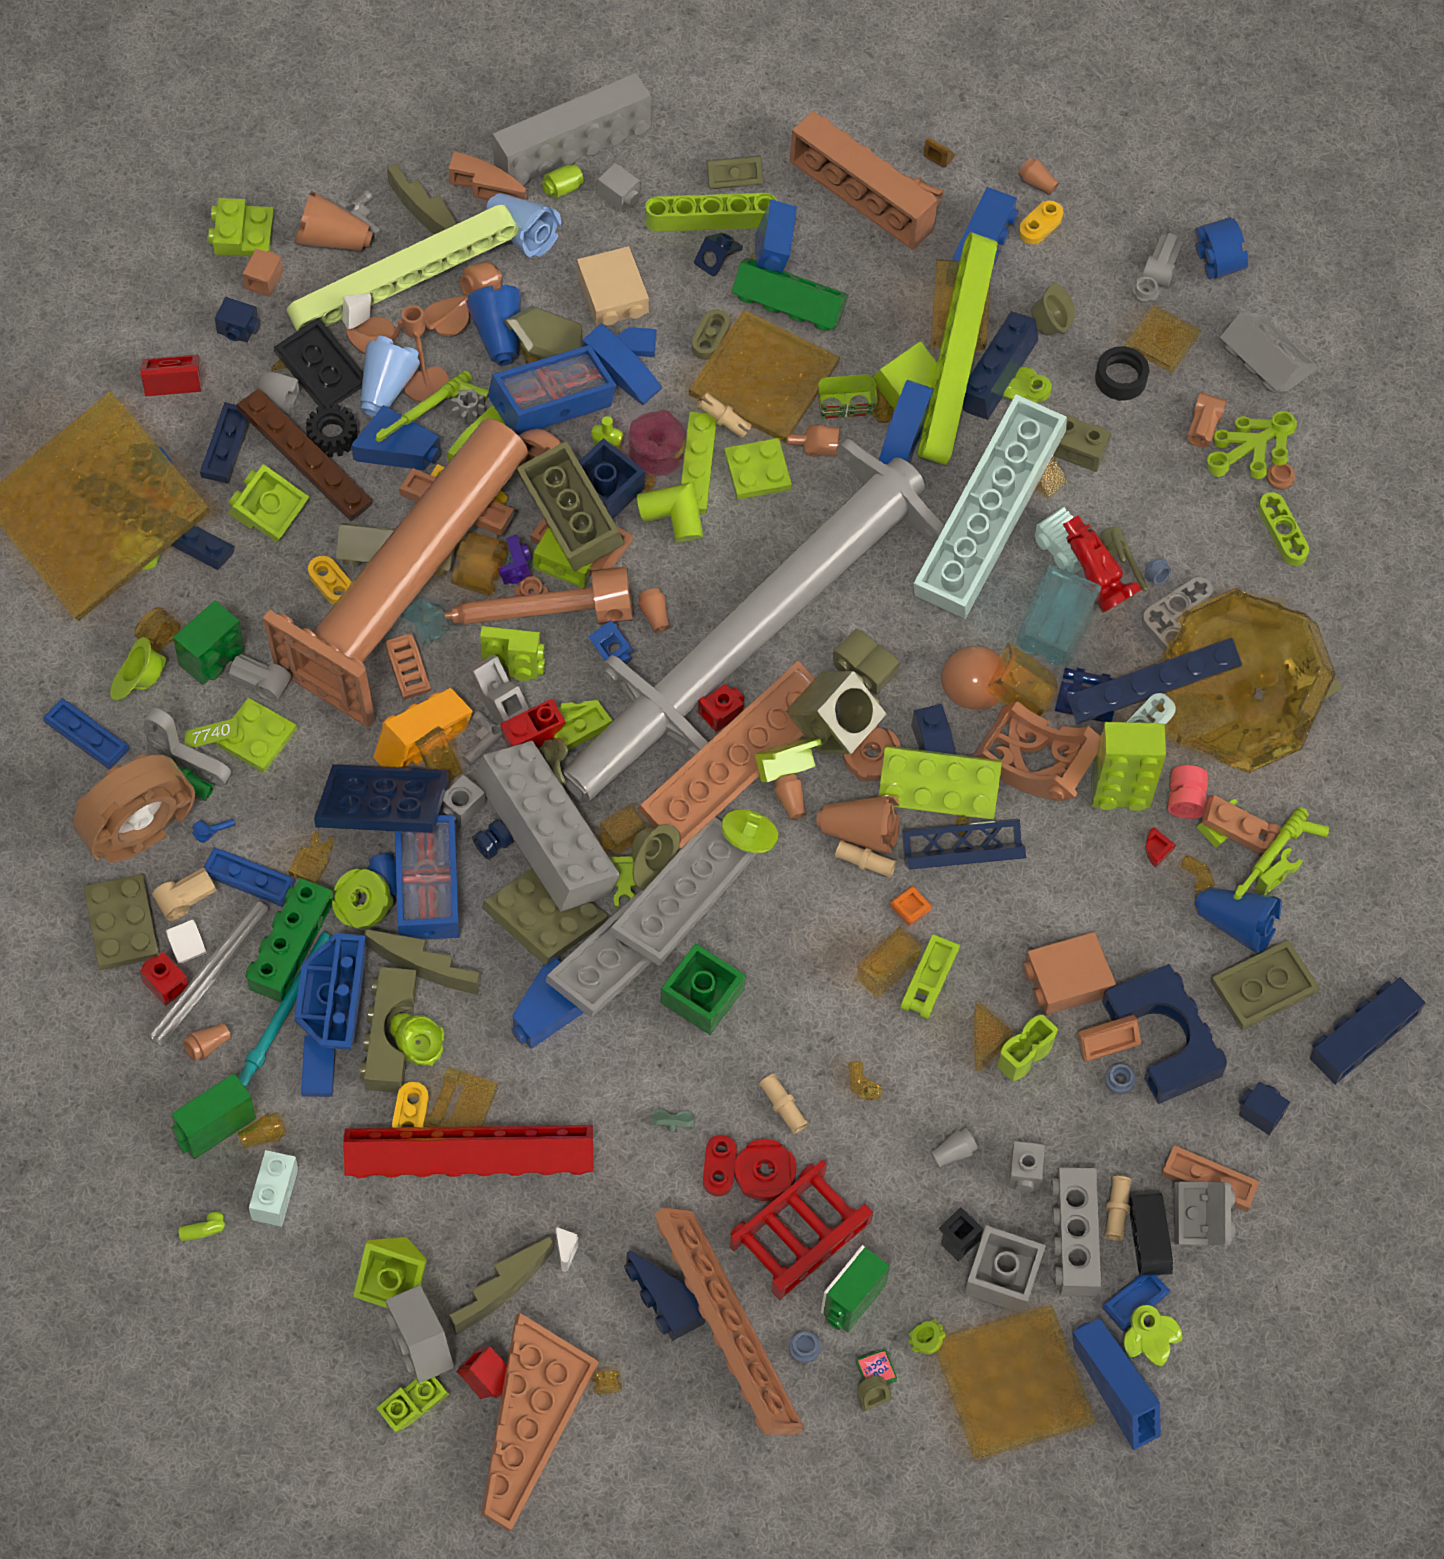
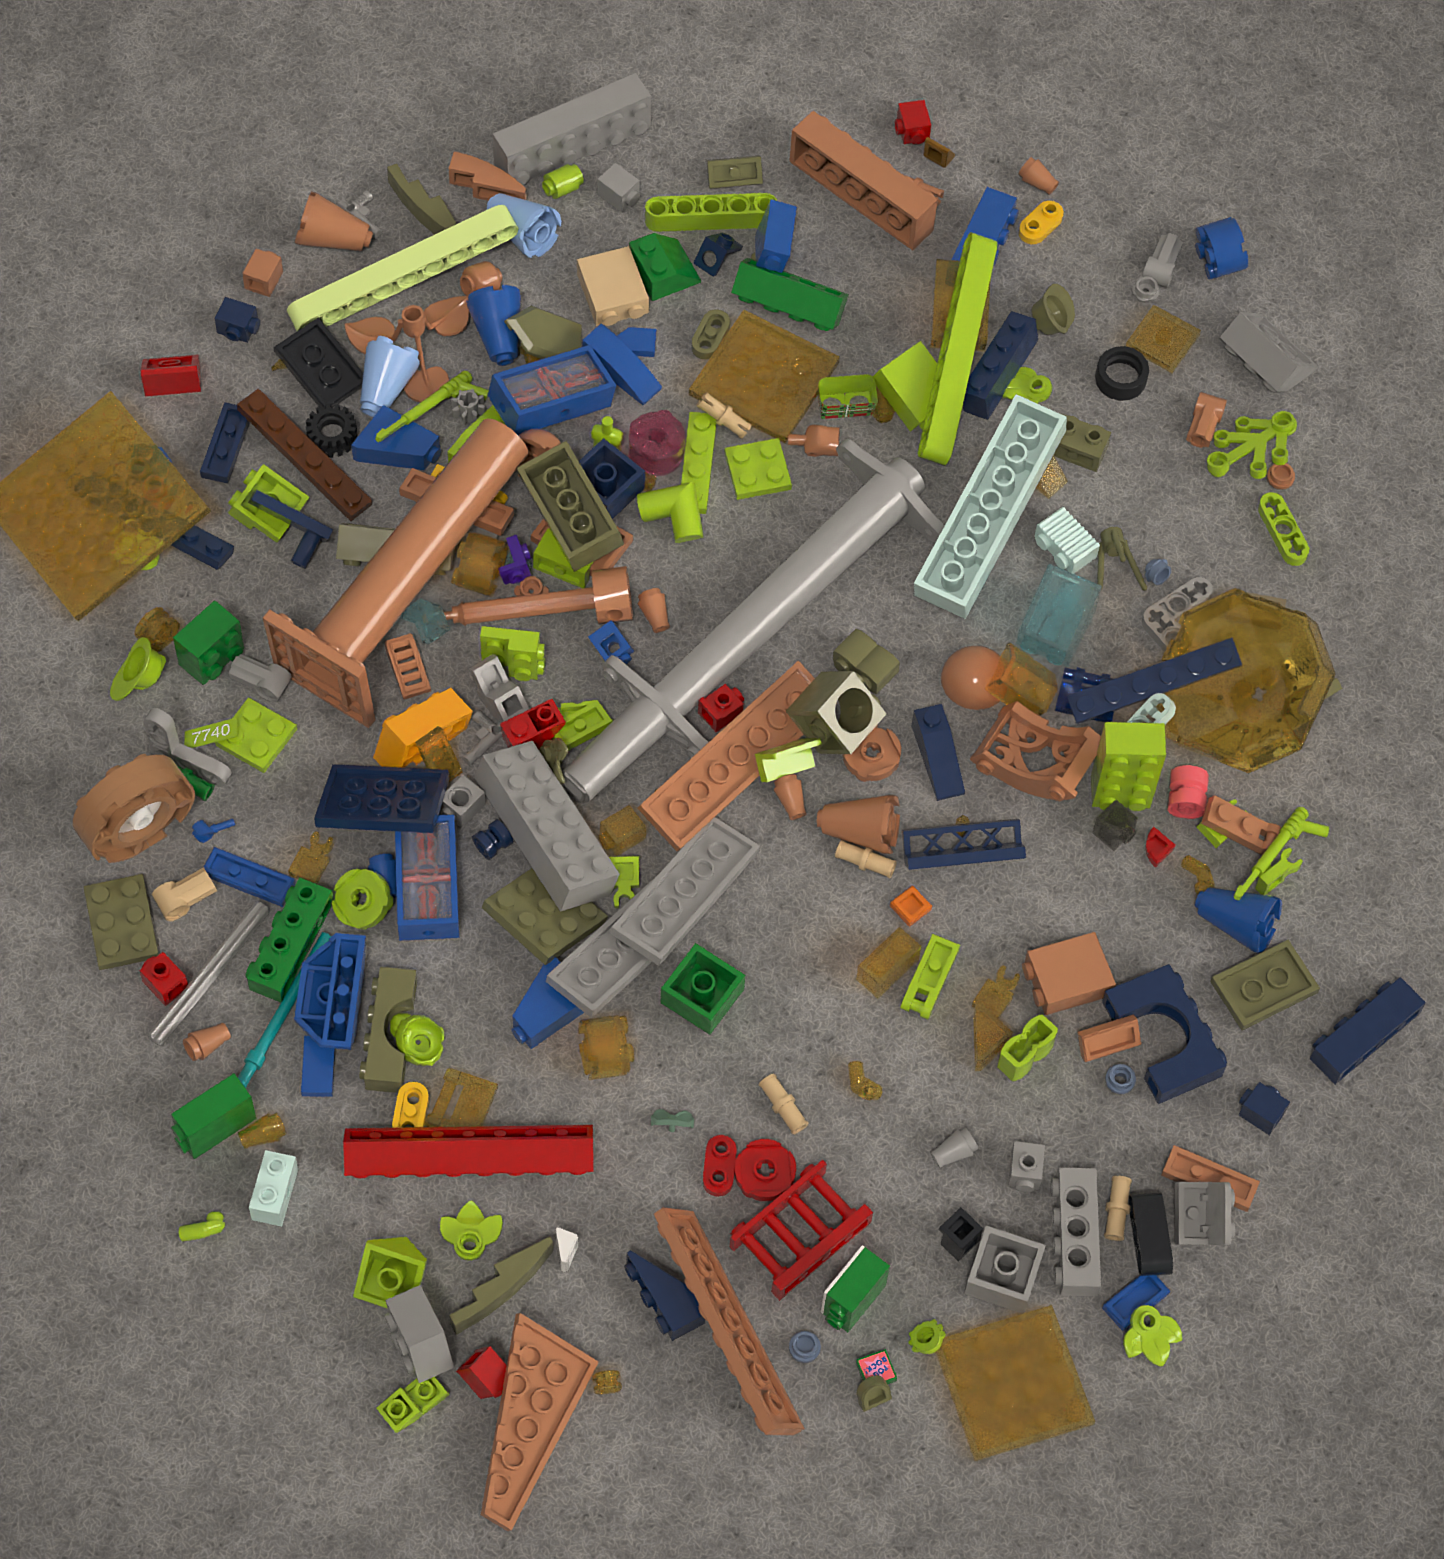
(86, 733): blue tile -> none
(185, 941): white slope -> none
(240, 227): lime plate -> none
(280, 390): light grey brick -> none
(313, 529): none -> dark blue piece
(333, 581): yellow plate -> none
(356, 310): white slope -> none
(412, 955): olive slope -> none
(471, 1227): none -> lime plate
(605, 1047): none -> clear yellow brick
(652, 852): olive piece -> none
(663, 265): none -> green slope
(749, 831): lime piece -> none
(906, 422): blue slope -> none
(913, 122): none -> red brick
(941, 781): lime plate -> none
(996, 995): none -> clear yellow plate
(1098, 564): red piece -> none
(1115, 825): none -> clear smoke brick
(1118, 1383): blue slope -> none

